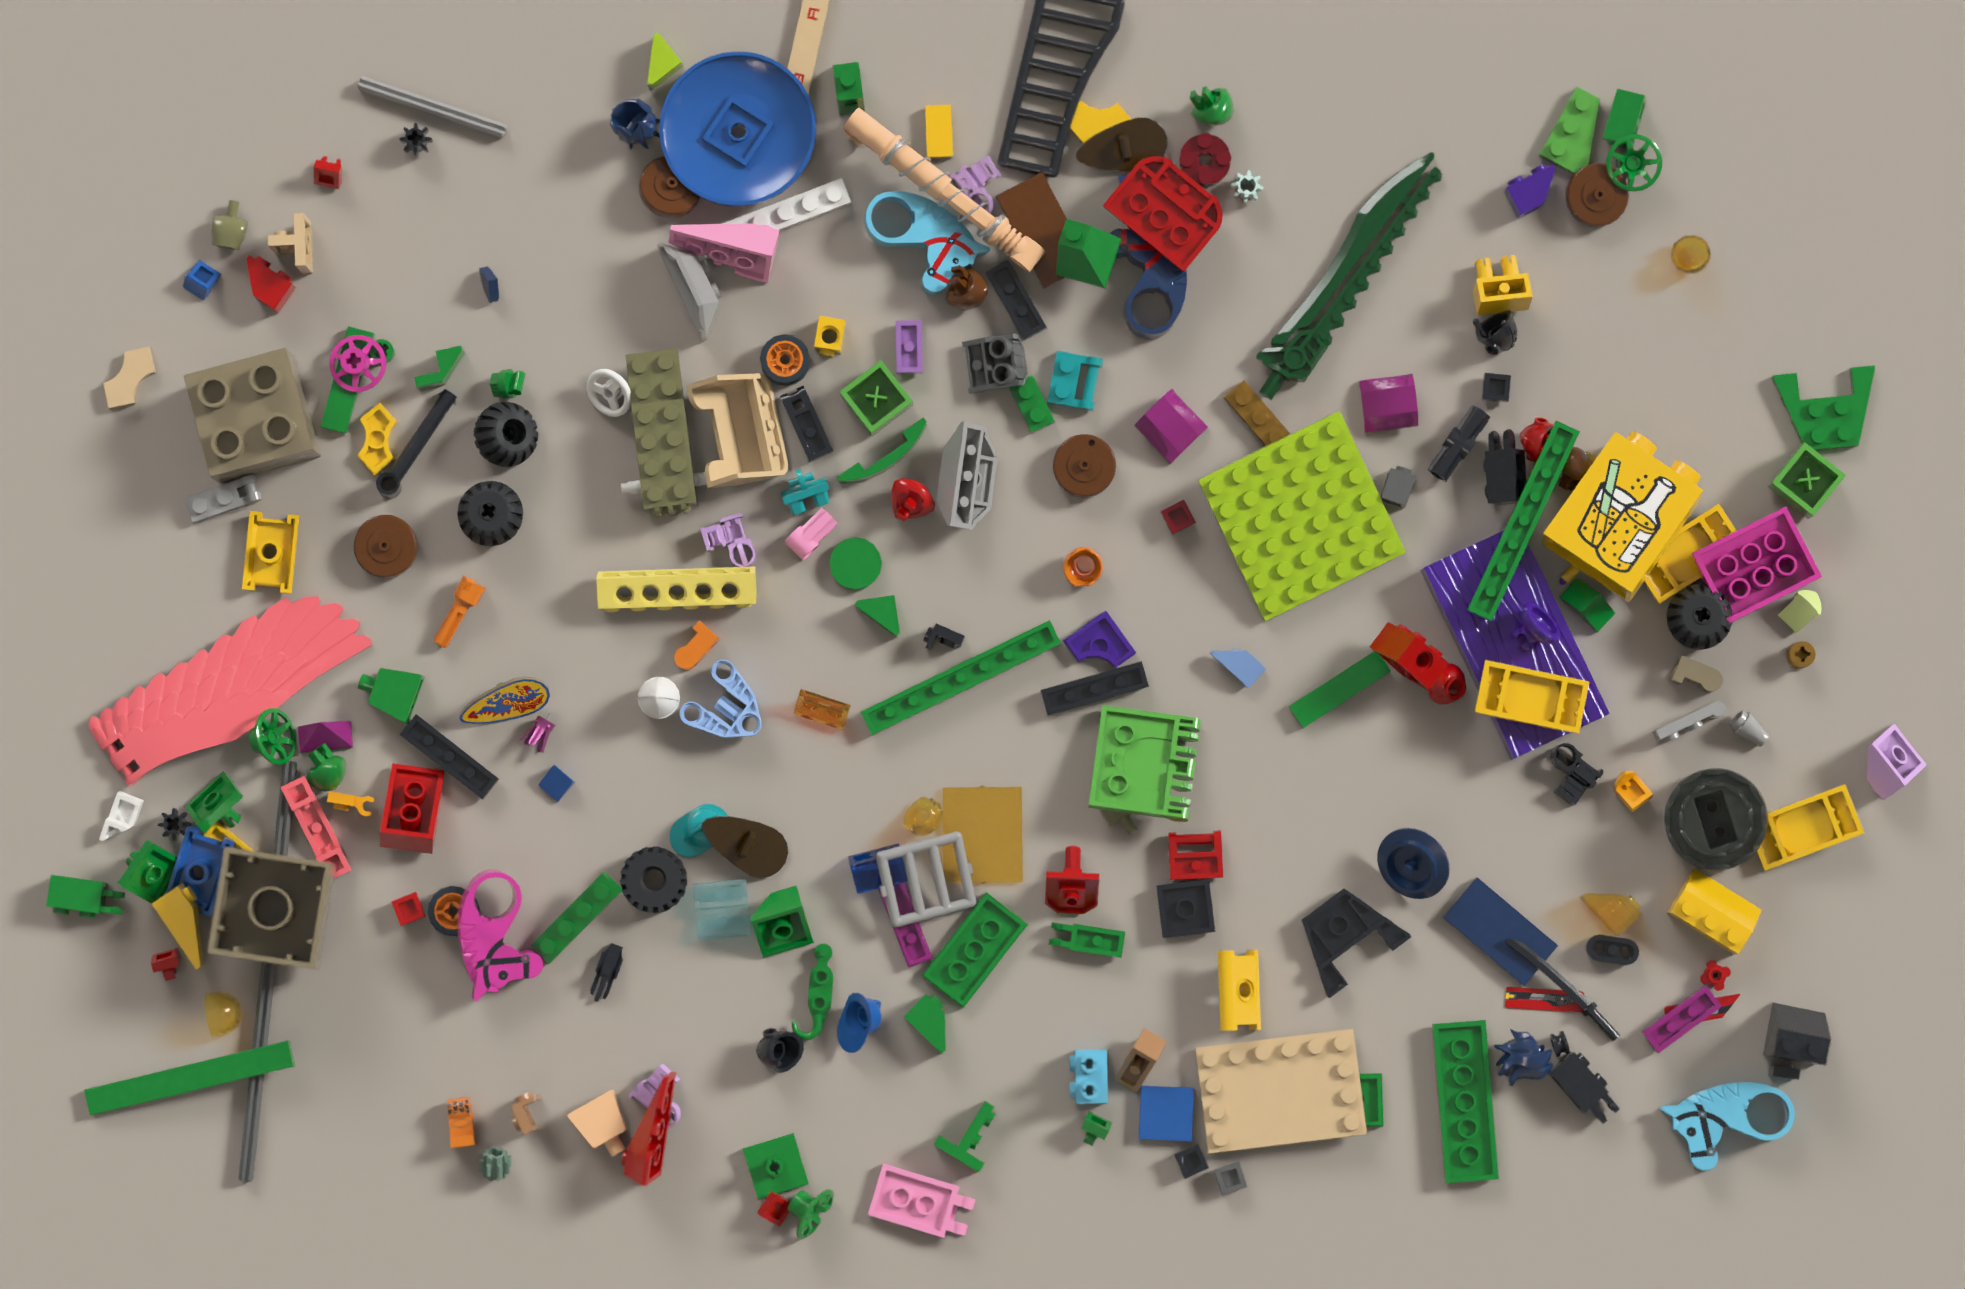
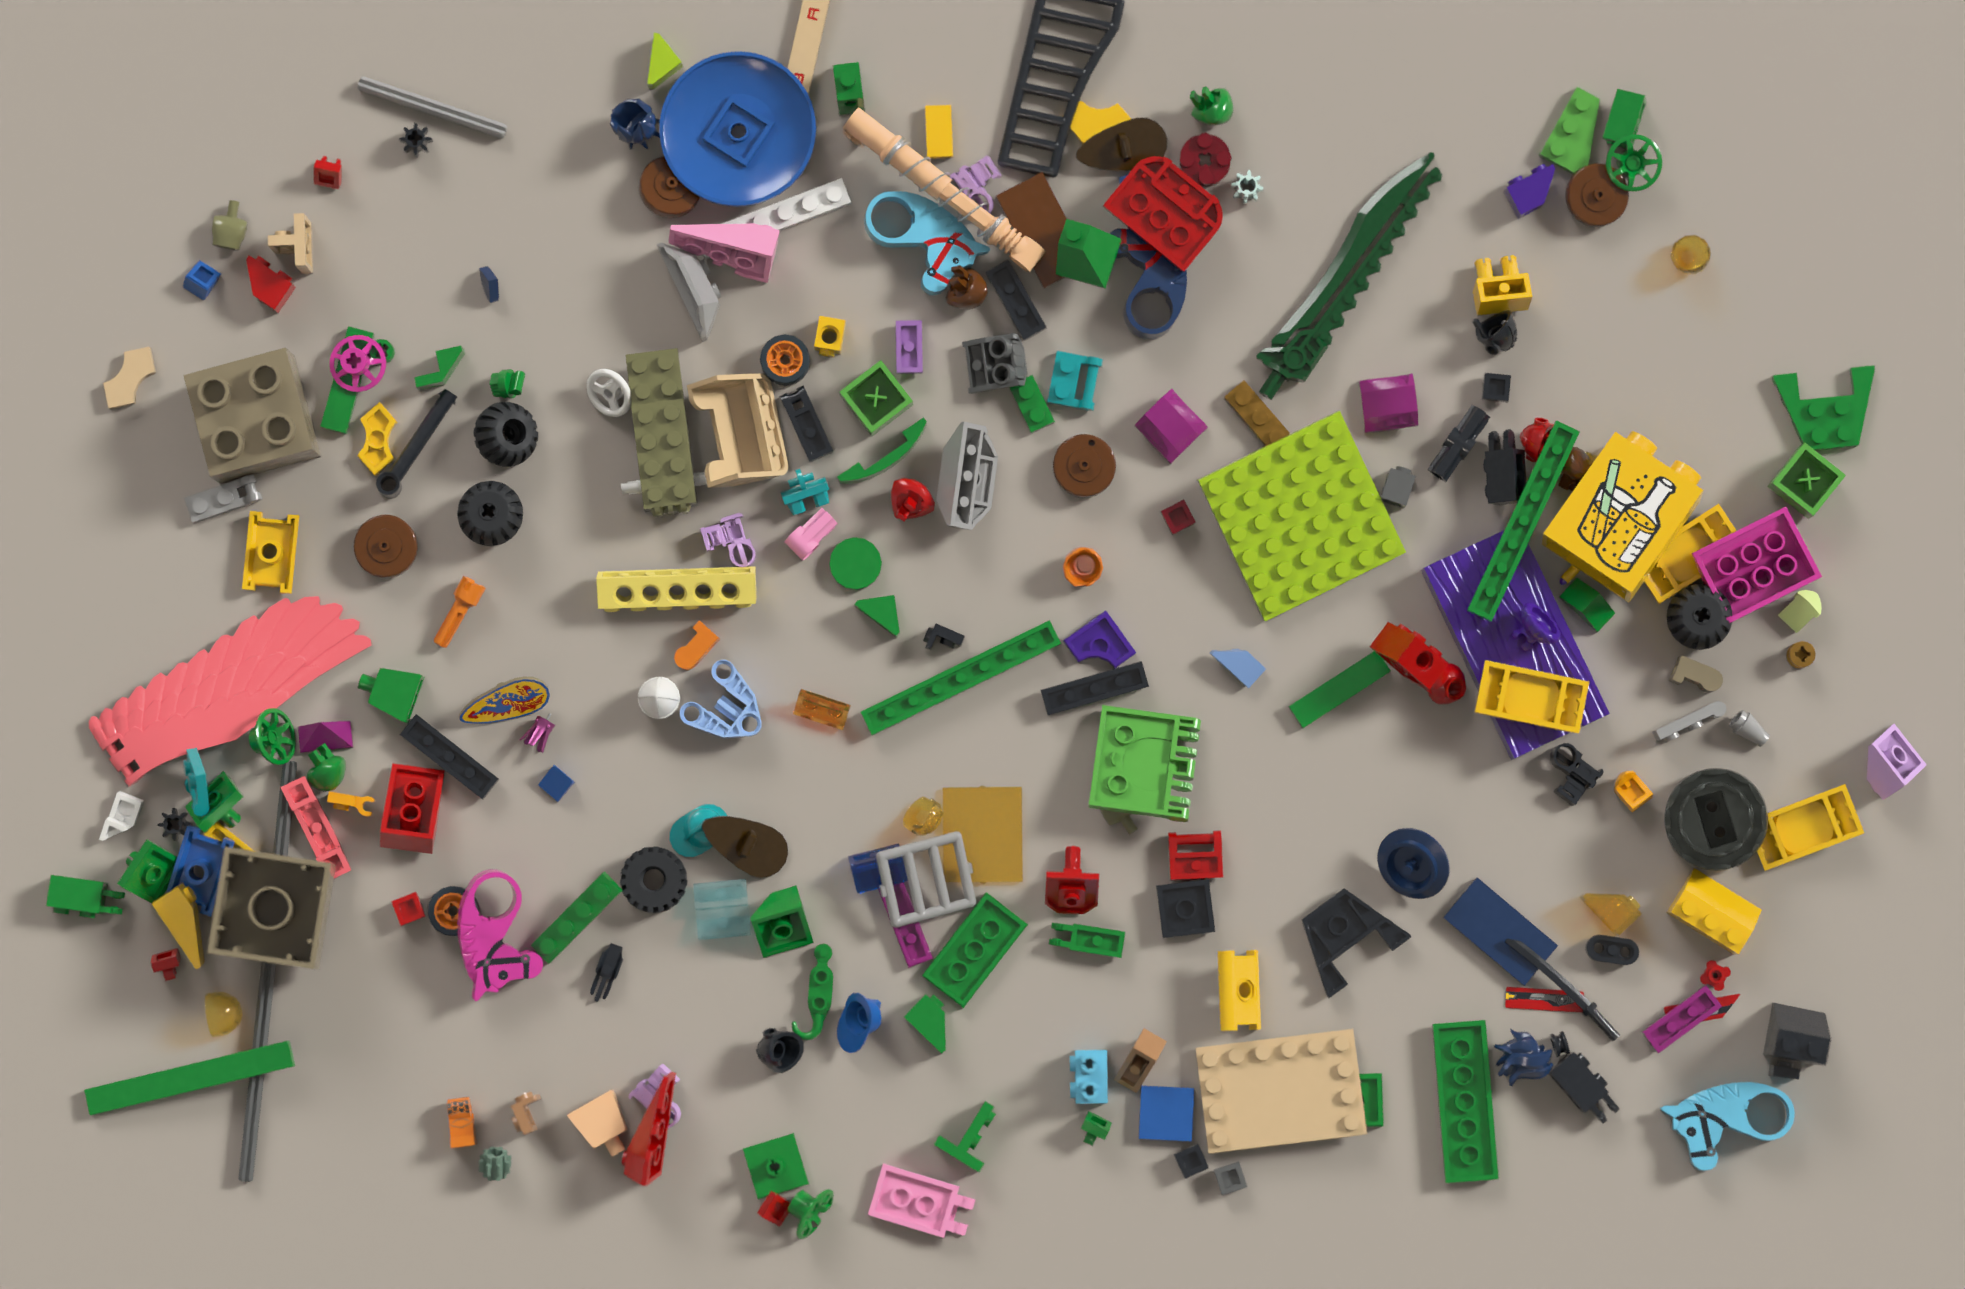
(196, 782): none -> teal plate

